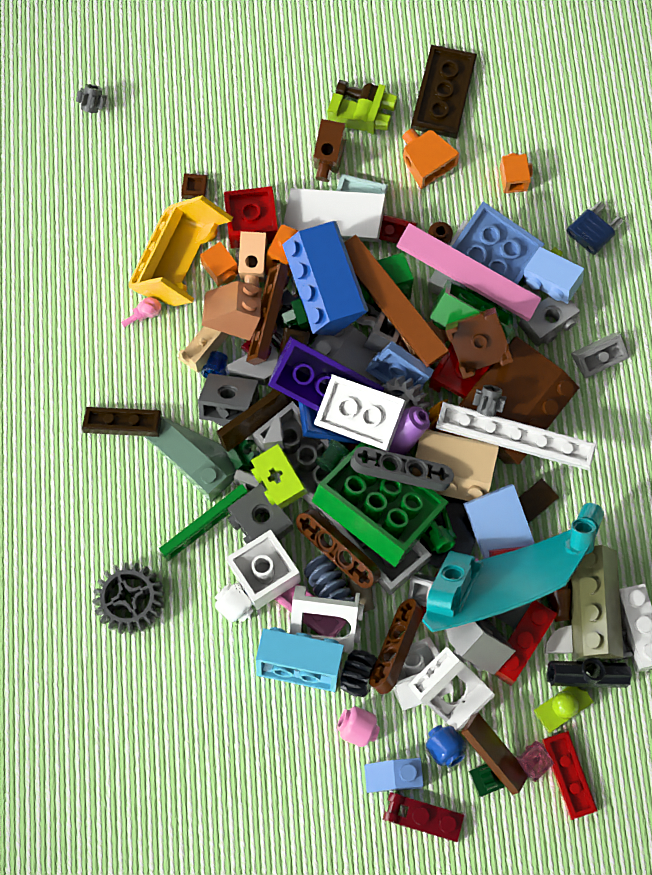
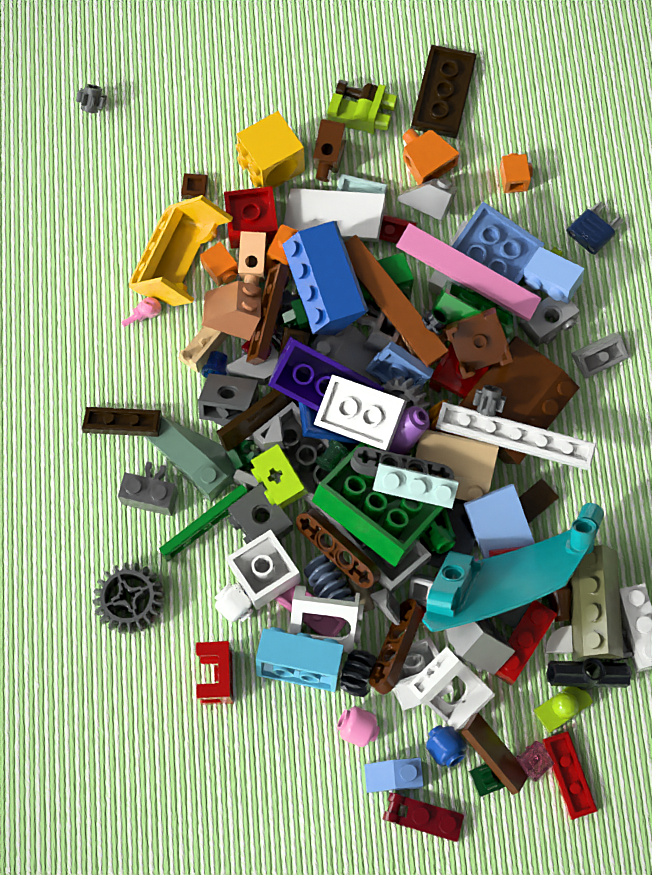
(148, 493): none -> flat silver brick
(221, 654): none -> red panel
(270, 152): none -> yellow brick
(387, 604): none -> light grey slope
(415, 485): none -> light aqua plate
(430, 197): none -> light grey slope
(435, 321): none -> black plate
(441, 231): reddish brown brick -> none

